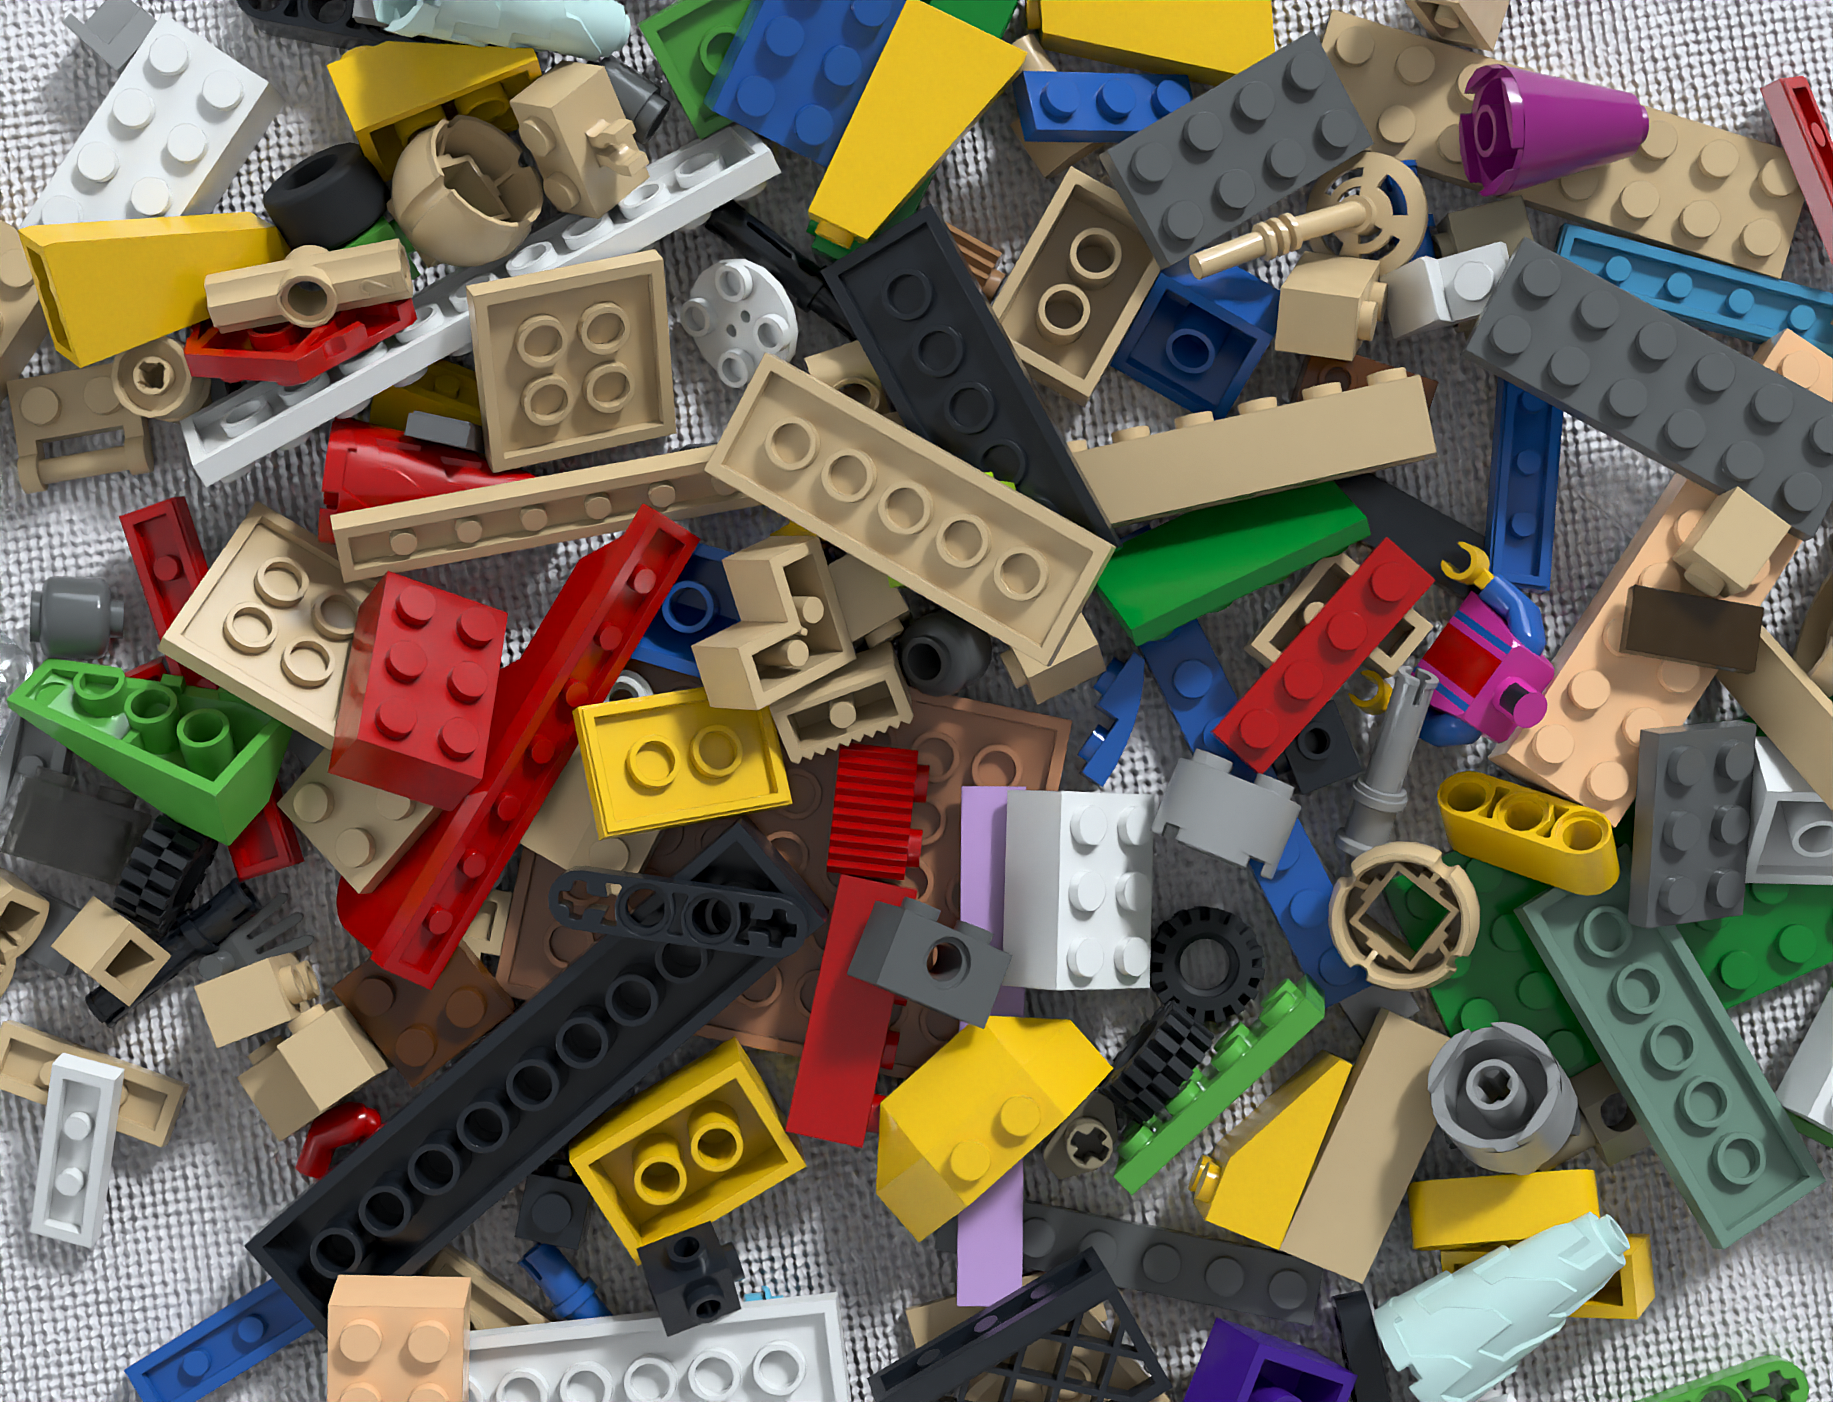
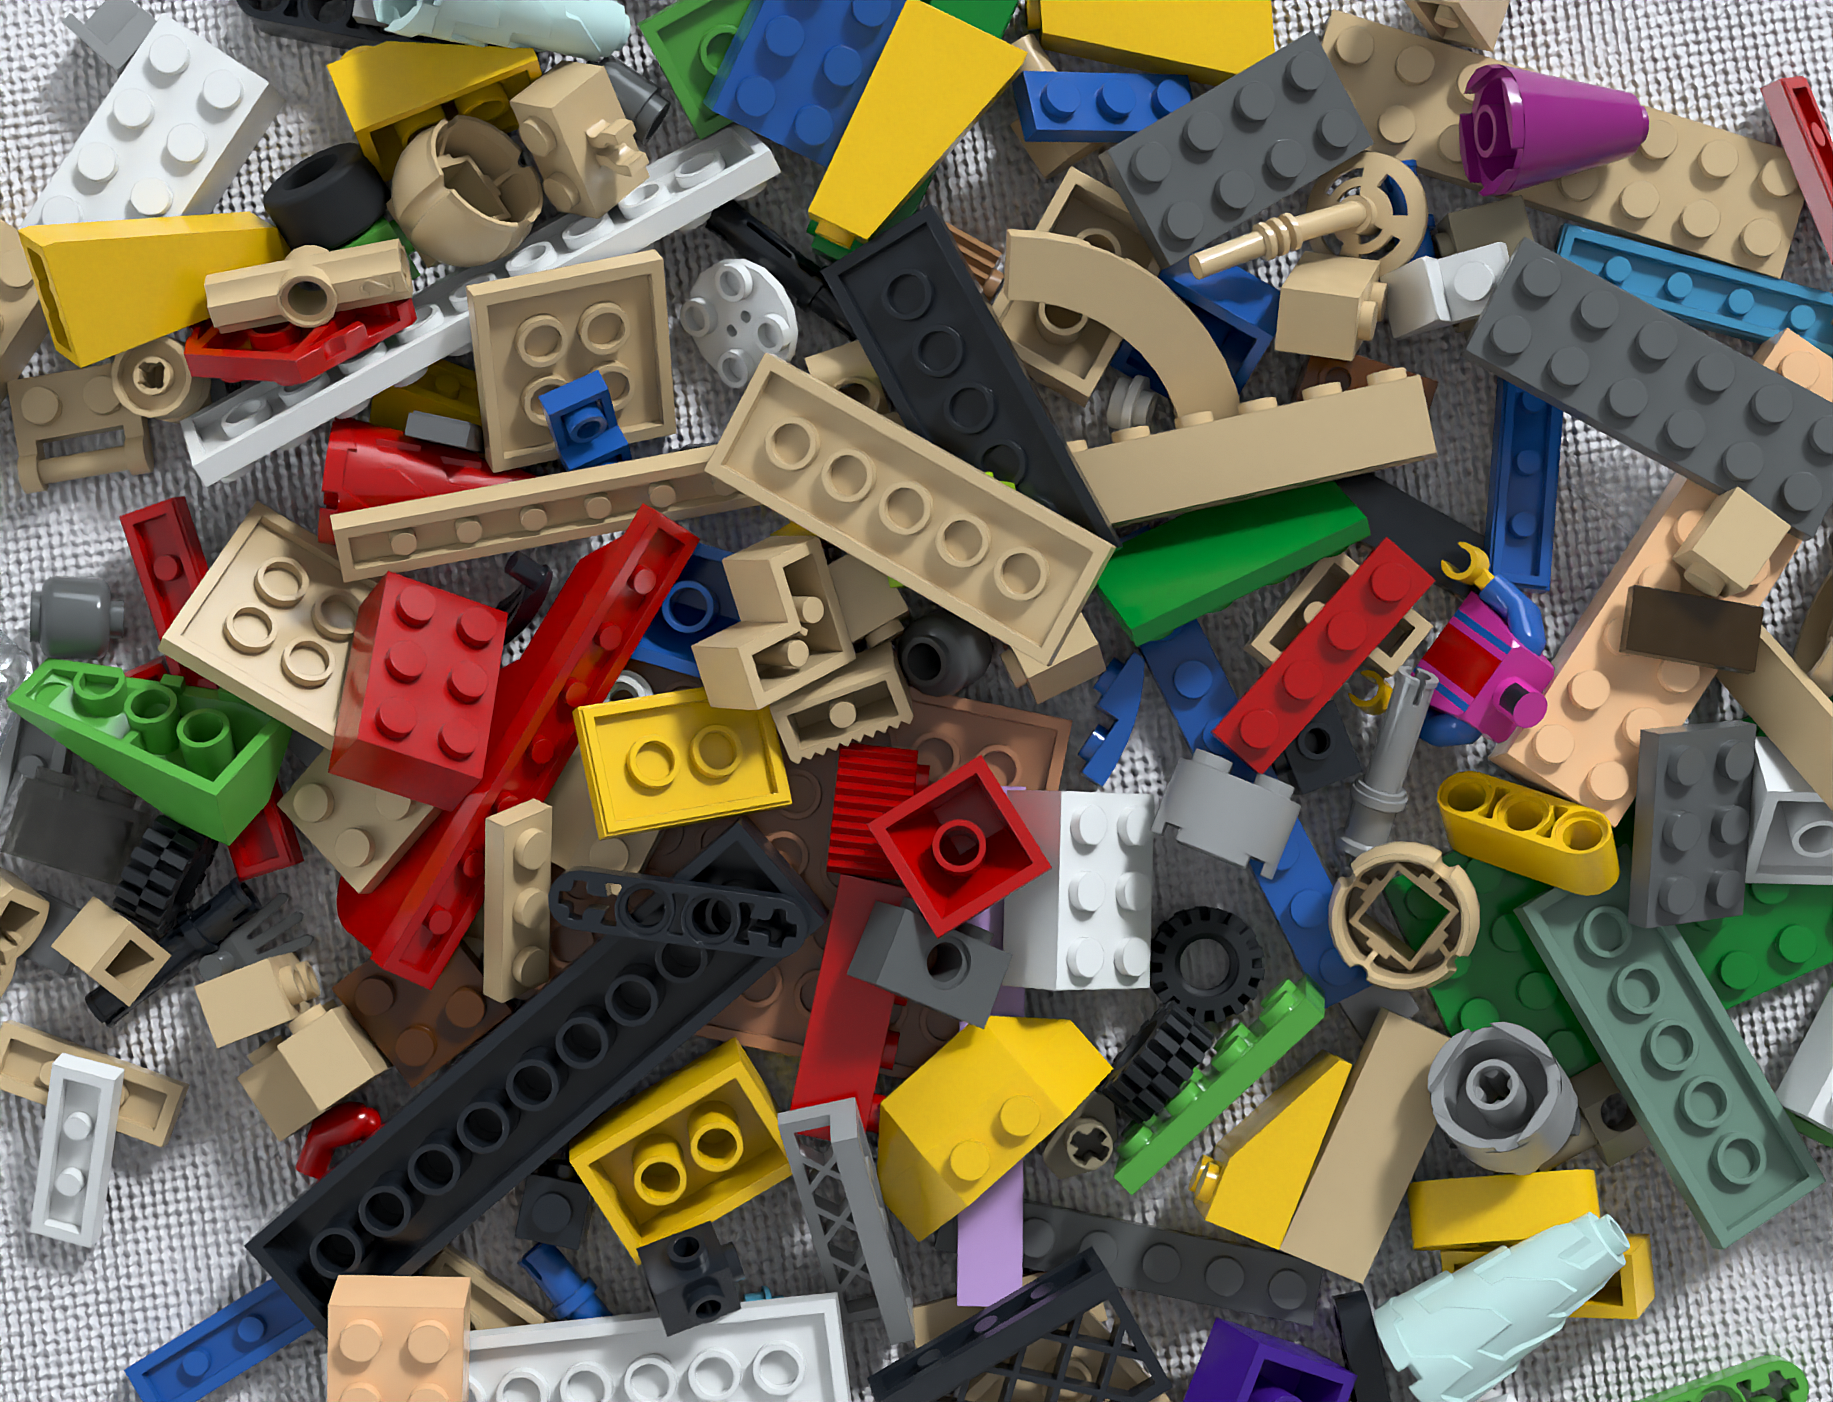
(517, 900): none -> tan plate
(528, 597): none -> black piece
(584, 424): none -> blue slope
(860, 1210): none -> light grey fence
(959, 846): none -> red slope
(1132, 304): none -> tan tile
(1132, 403): none -> white plate

